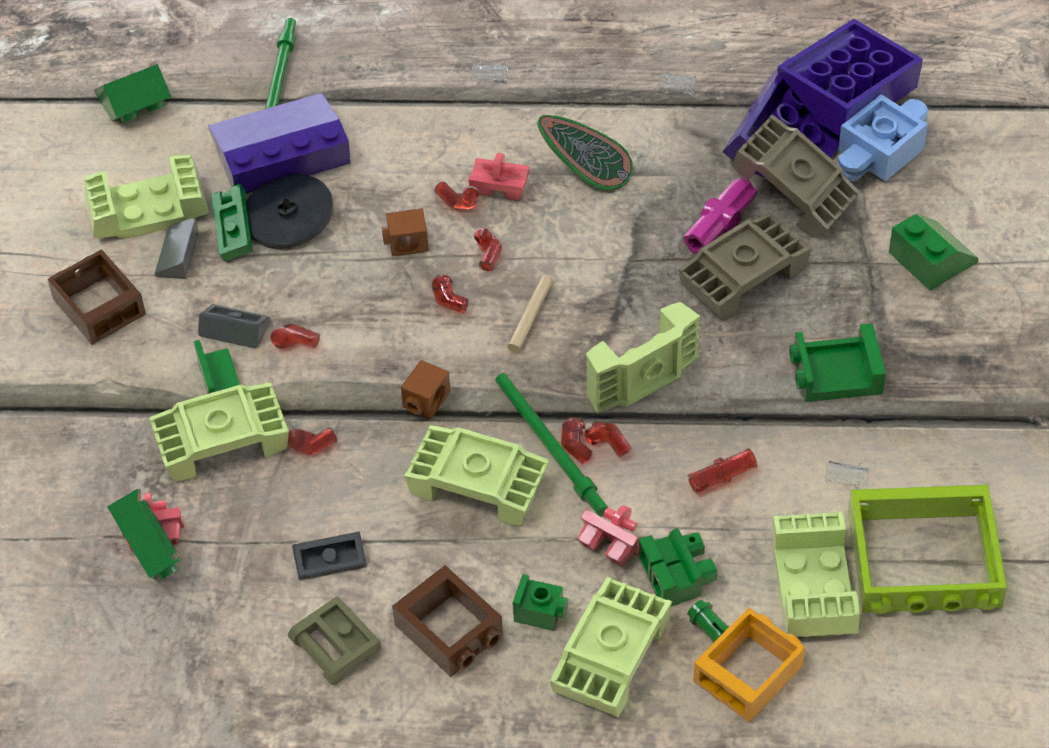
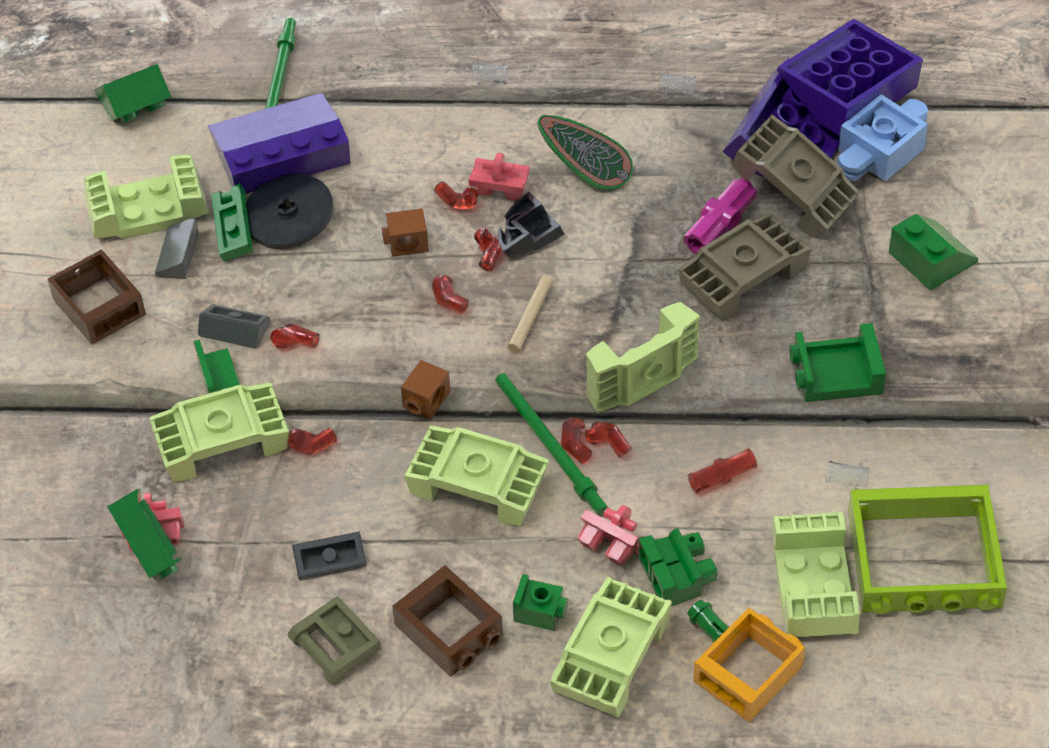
(527, 227): none -> black brick

